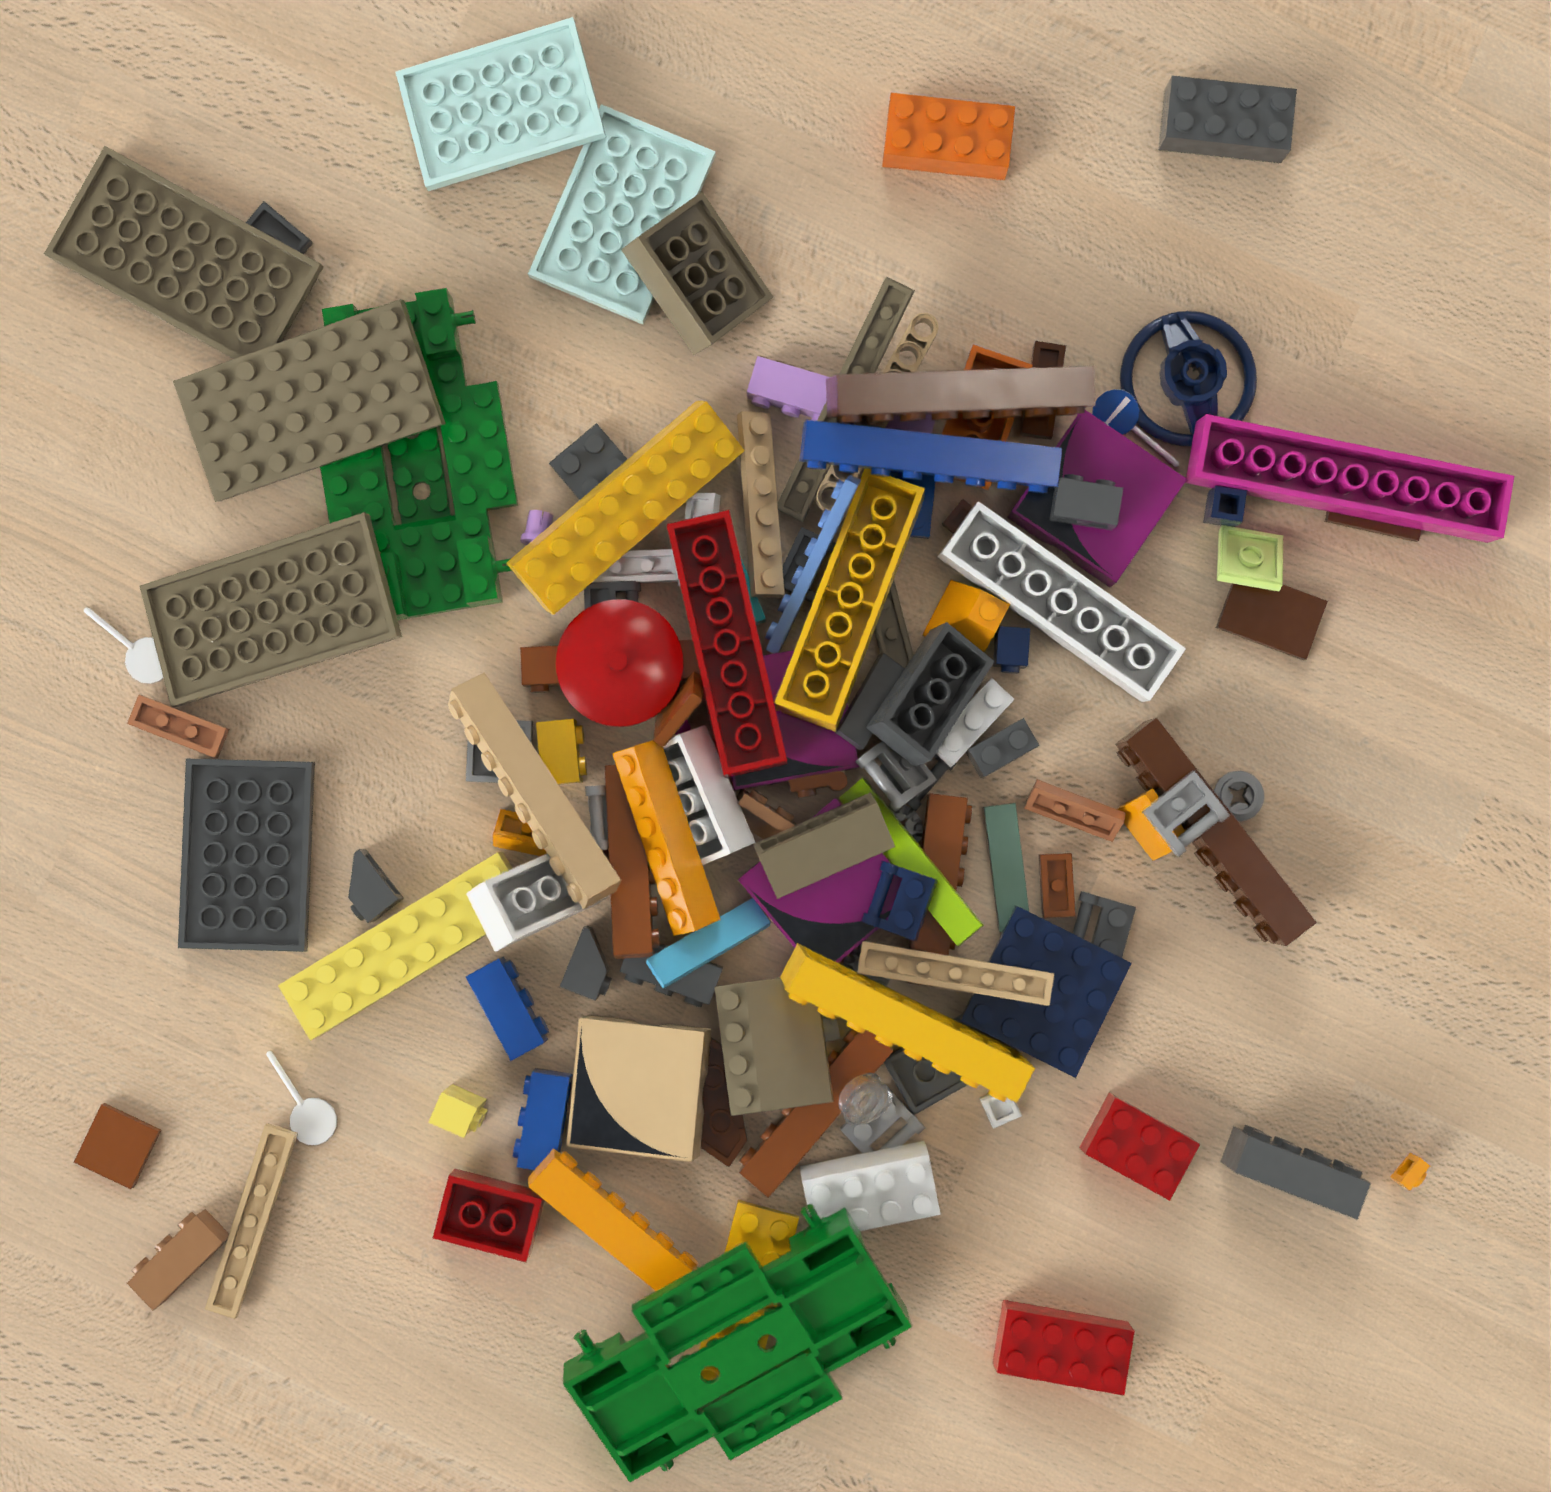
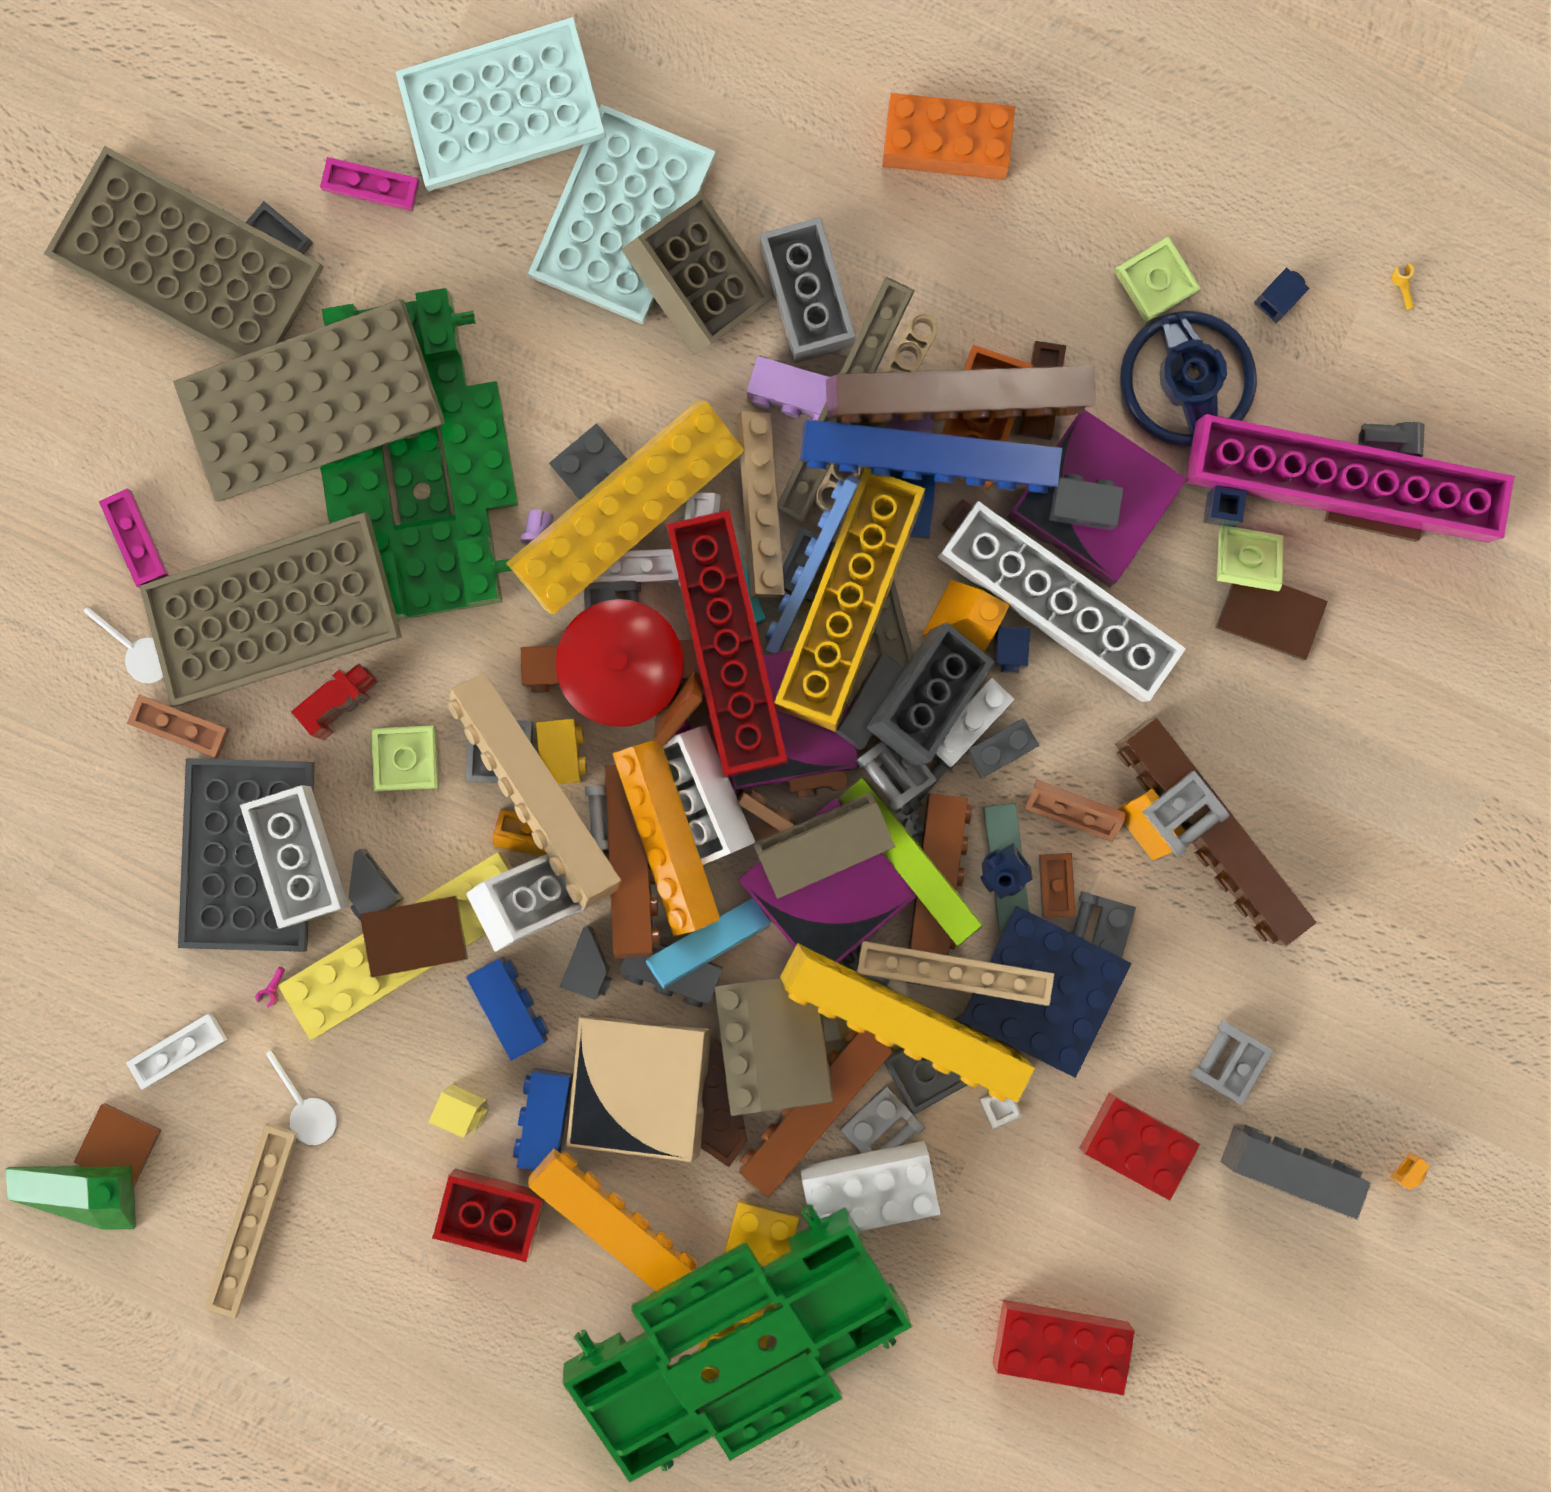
(83, 1194): none -> green wedge
(133, 537): none -> dark pink plate
(176, 1051): none -> white plate
(177, 1258): medium nougat brick -> none
(271, 988): none -> dark pink hand
(294, 856): none -> white brick
(334, 699): none -> red hips
(370, 184): none -> dark pink plate
(405, 758): none -> yellowish green plate
(413, 936): none -> reddish brown tile
(807, 289): none -> light grey brick
(864, 1099): clear piece -> none
(909, 905): dark blue plate -> none
(1005, 871): none -> dark blue brick
(1121, 413): blue piece -> none
(1157, 279): none -> yellowish green plate
(1227, 119): dark grey brick -> none
(1241, 1067): none -> light grey plate
(1252, 794): light grey gear -> none
(1282, 294): none -> dark blue brick
(1400, 438): none -> dark grey piece
(1403, 283): none -> yellow hand

